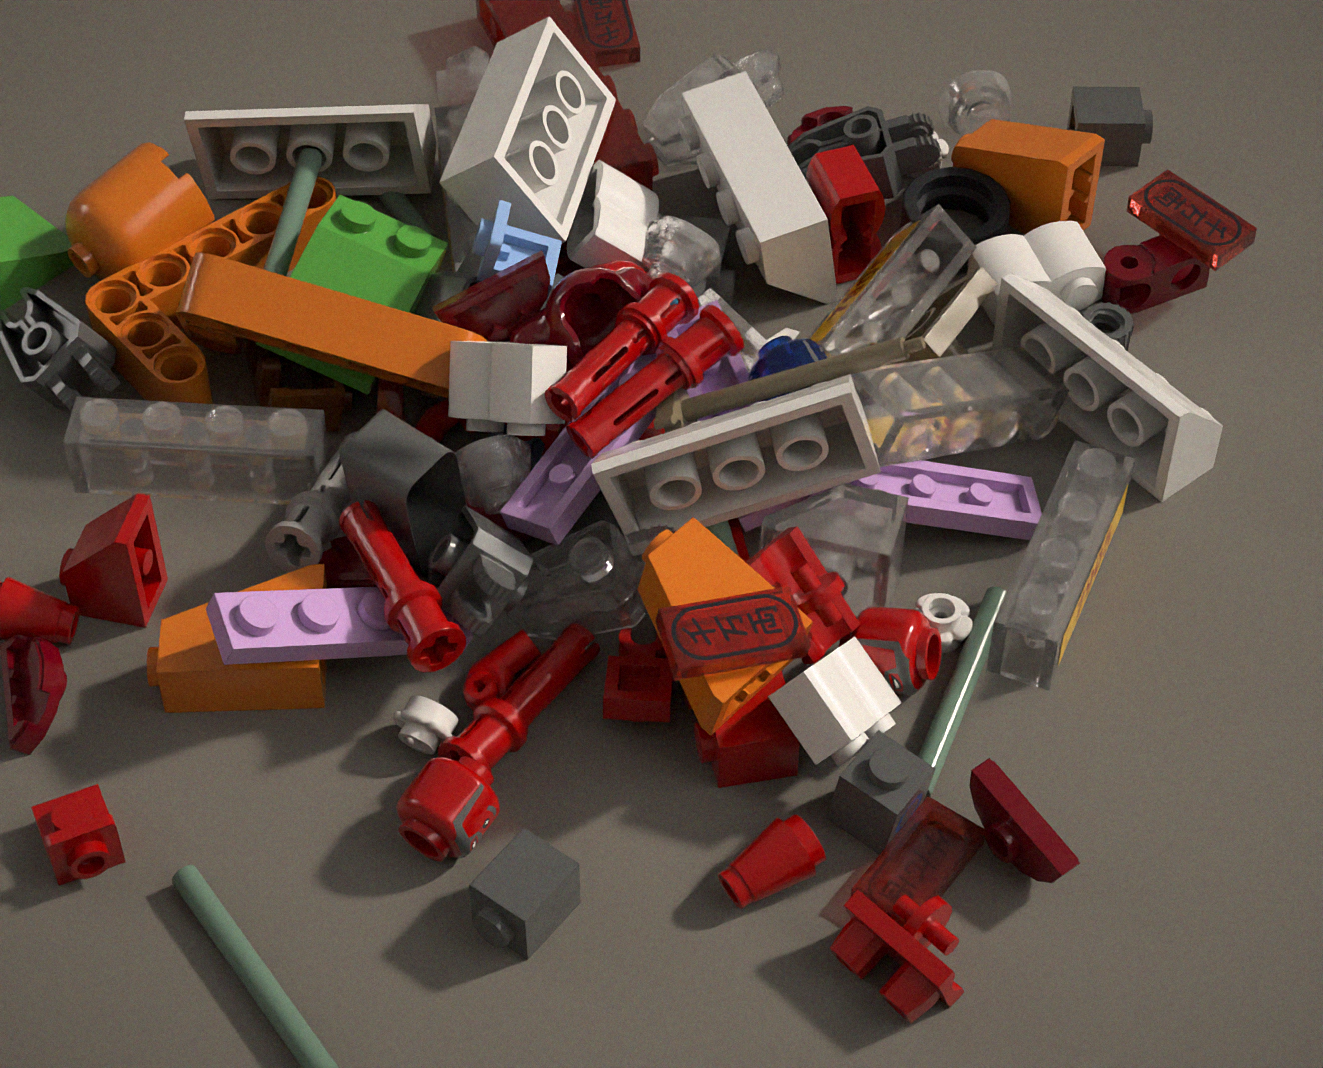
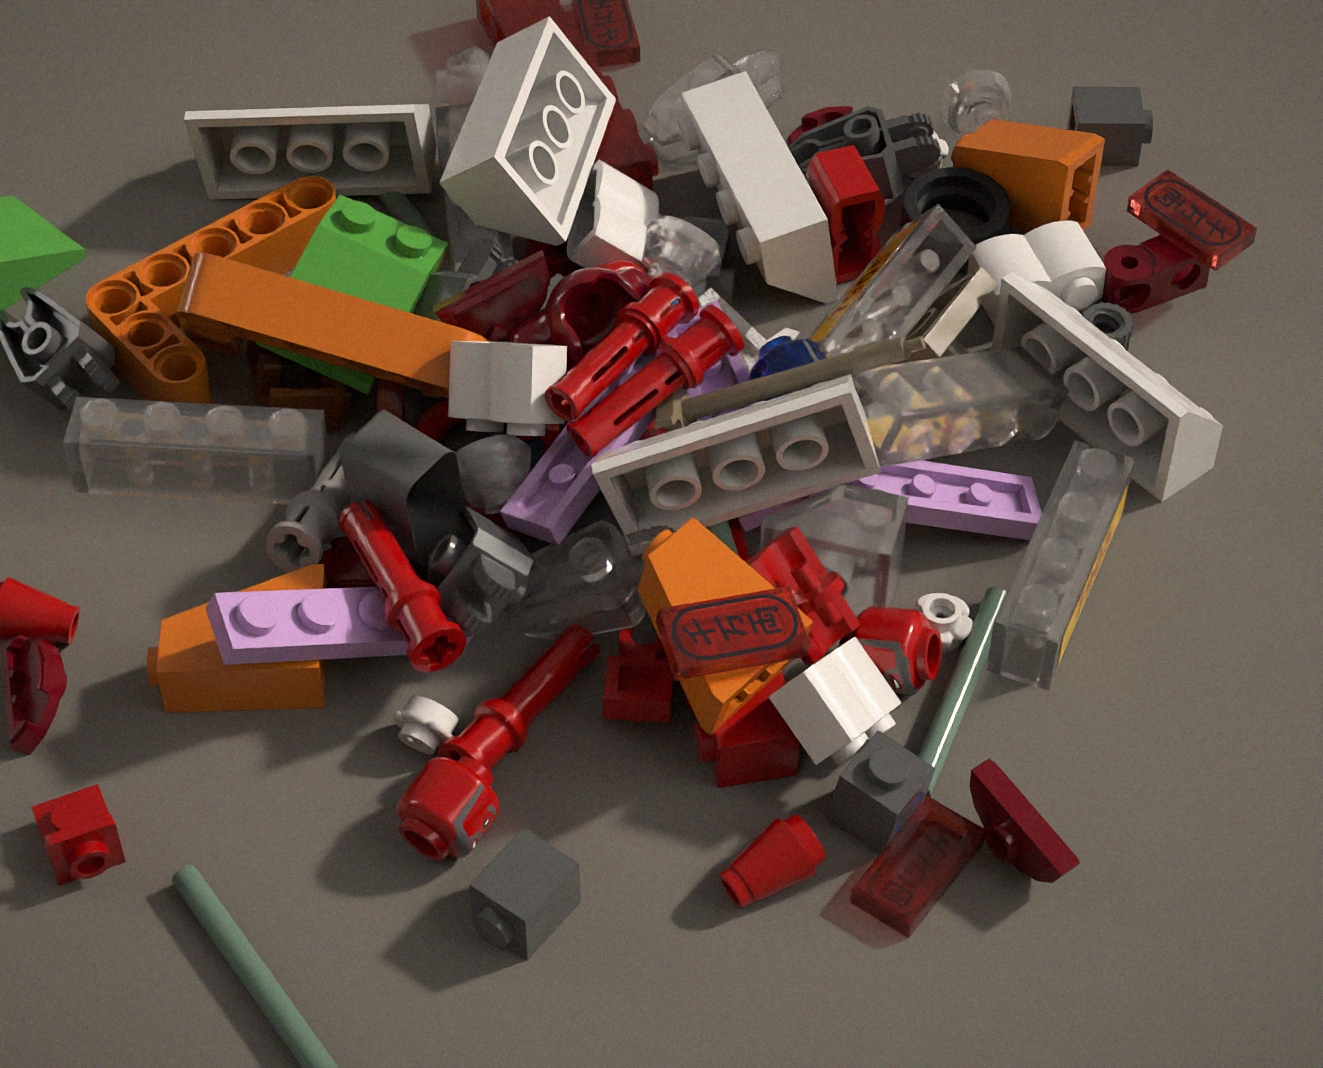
(117, 565): red slope -> none
(133, 213): orange cylinder -> none
(293, 212): sand green bar -> none
(496, 670): red arm -> none
(507, 245): light blue bracket -> none
(922, 975): red hips -> none

